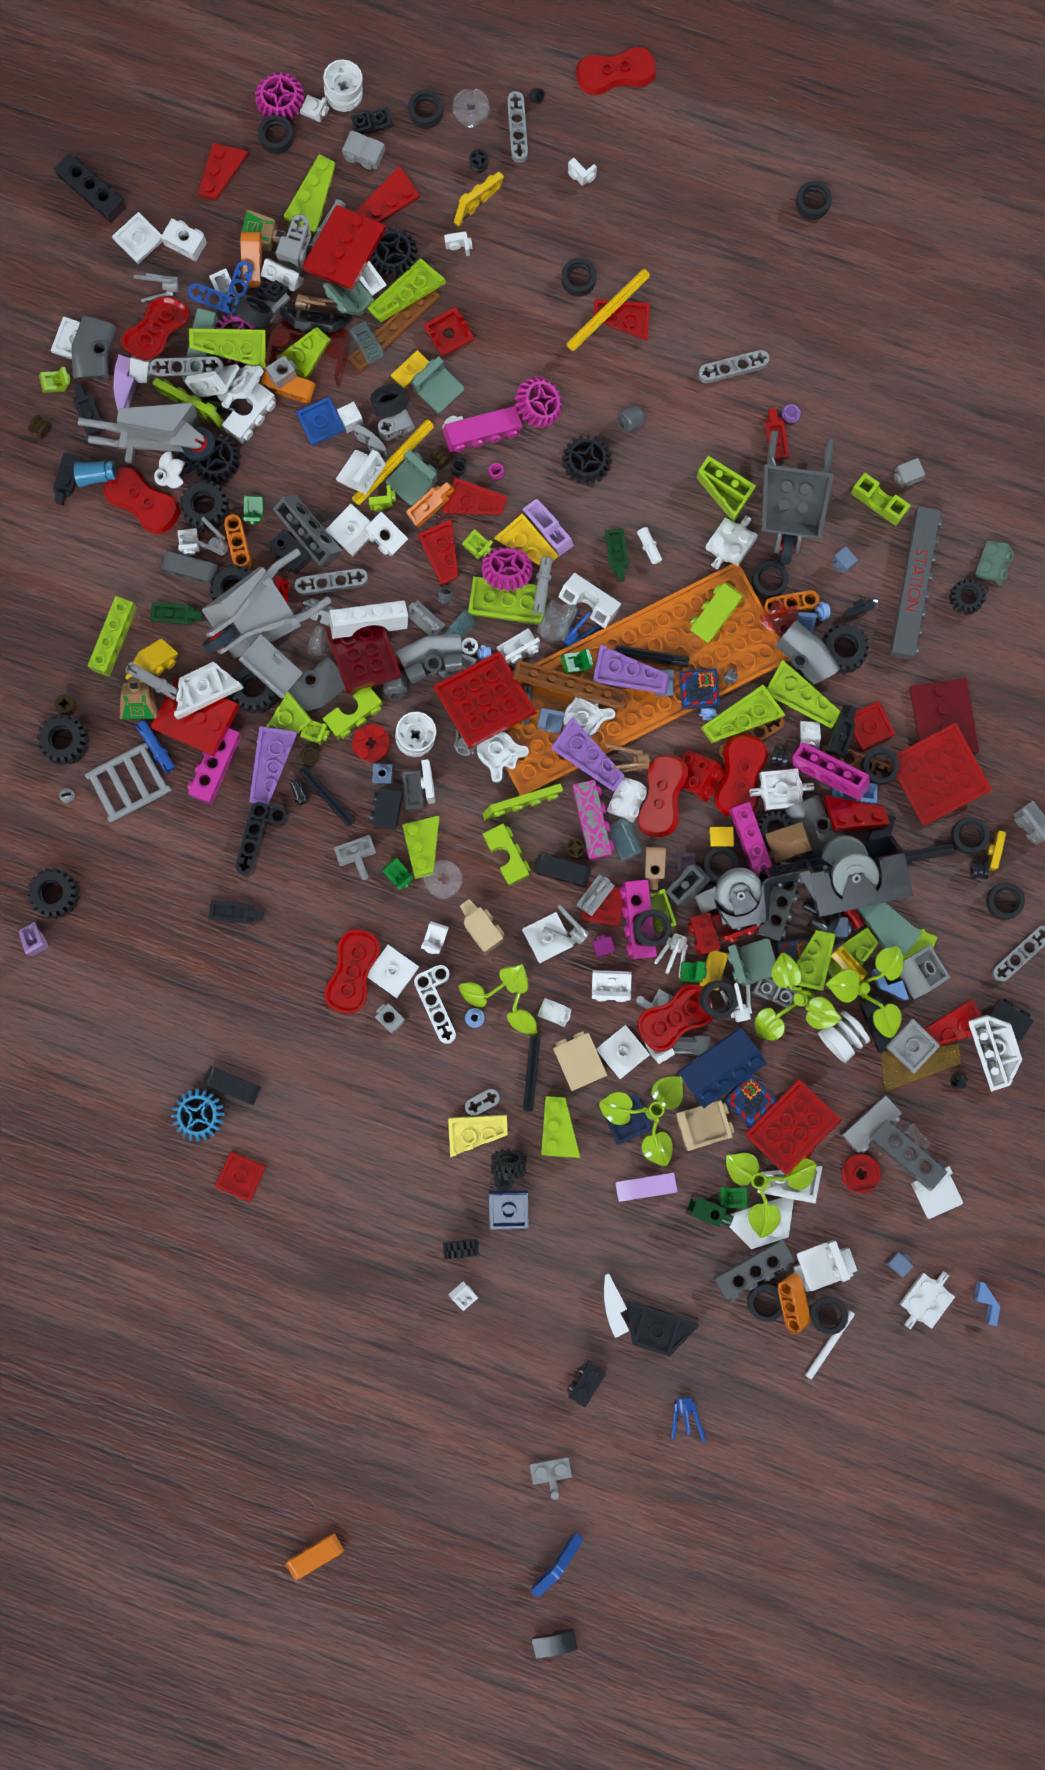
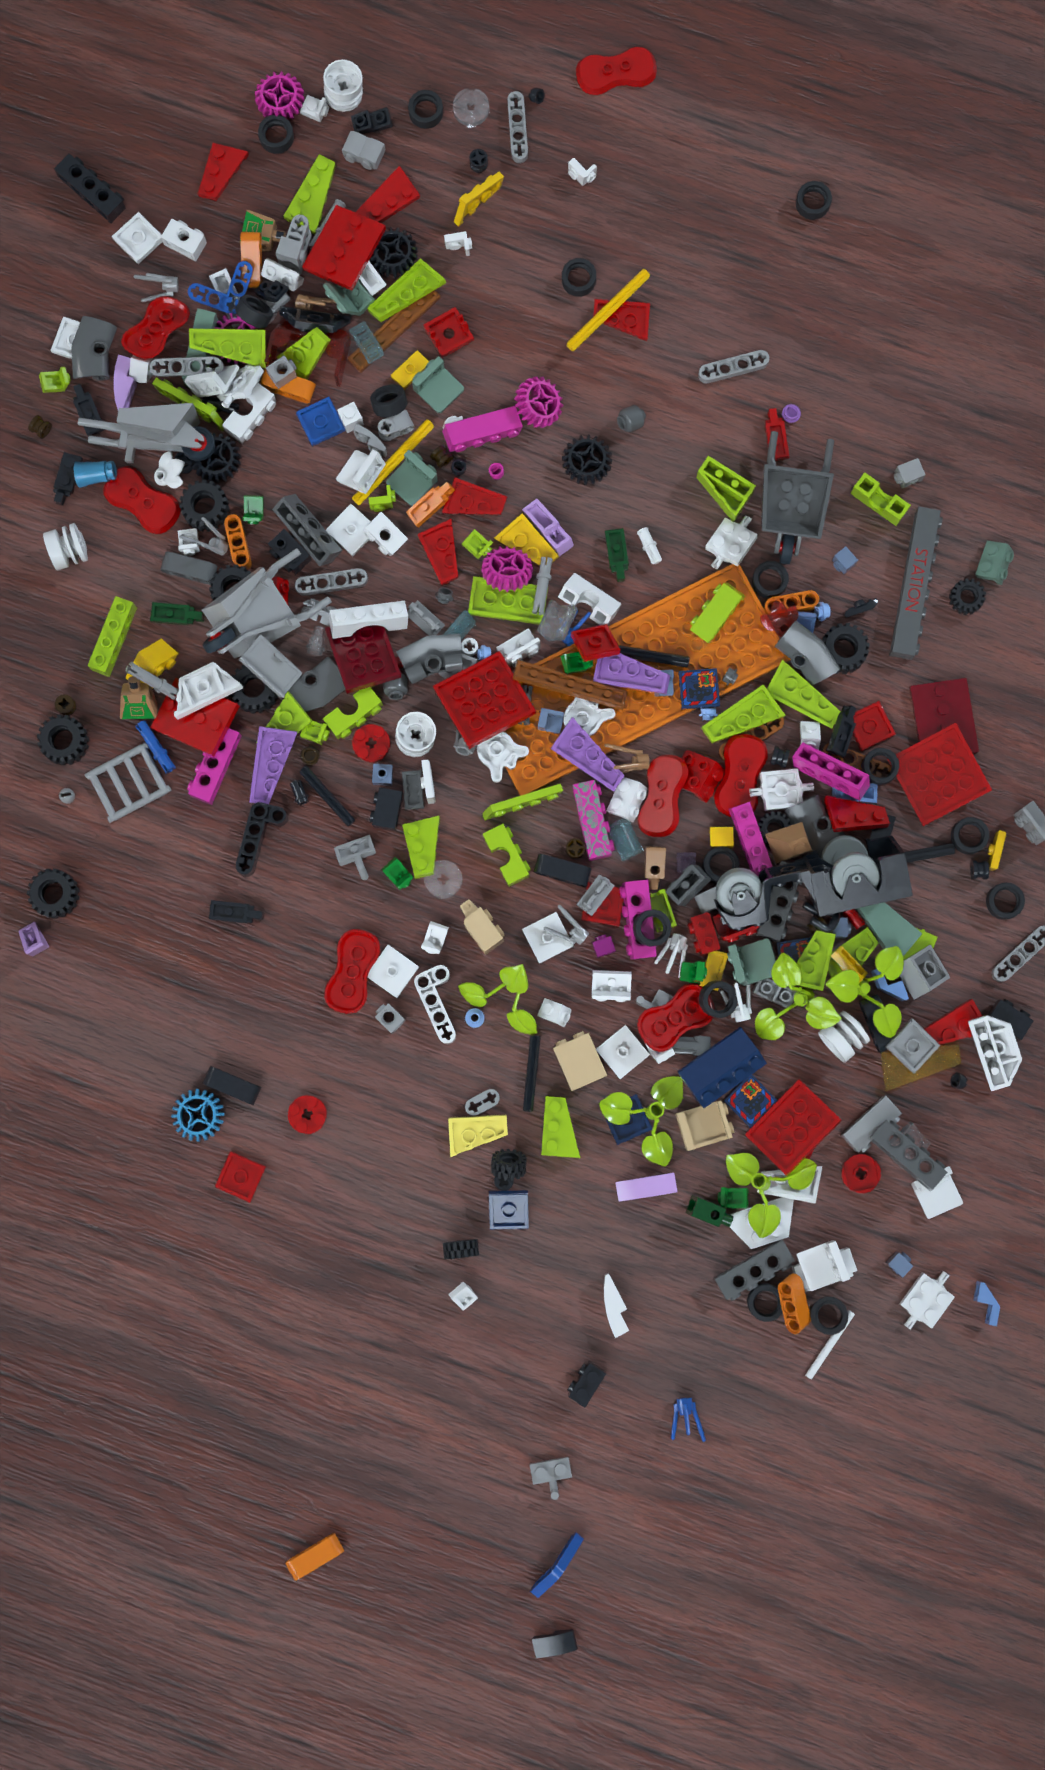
(65, 546): none -> white wheel
(317, 1119): none -> red plate
(595, 642): none -> red tile
(657, 1329): black wing -> none

